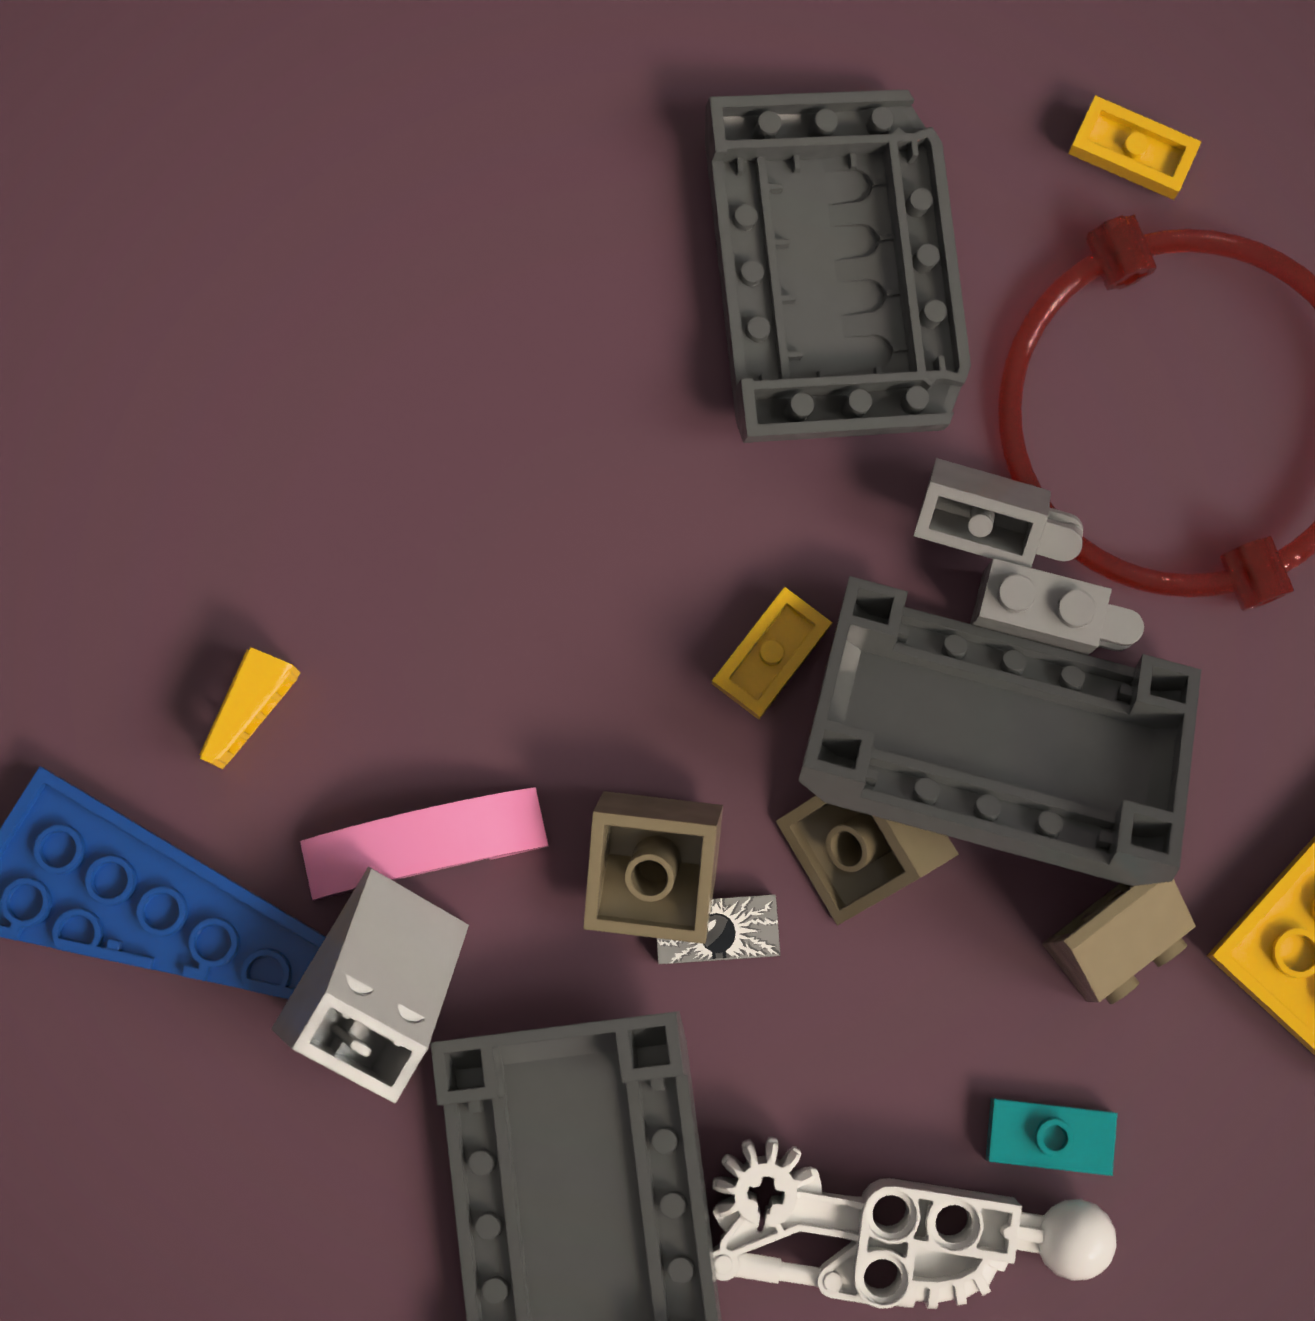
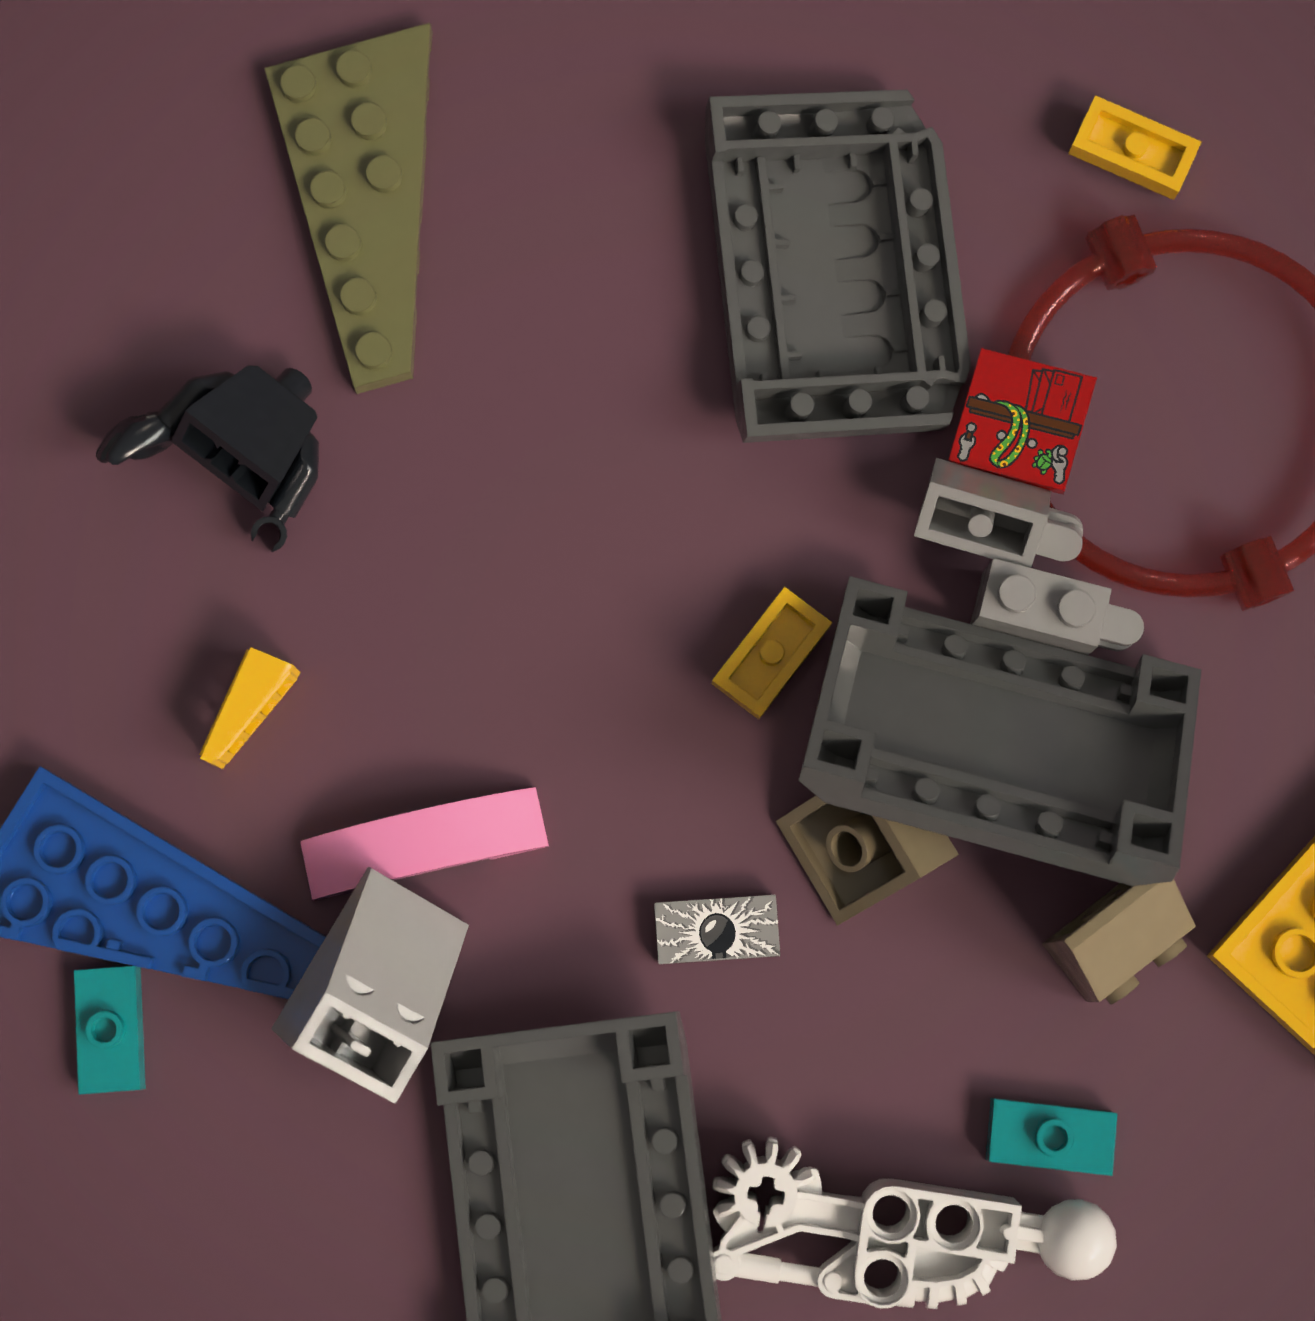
(109, 1030): none -> teal plate
(241, 430): none -> black torso
(359, 166): none -> olive wing
(652, 866): dark tan slope -> none
(1023, 420): none -> red tile

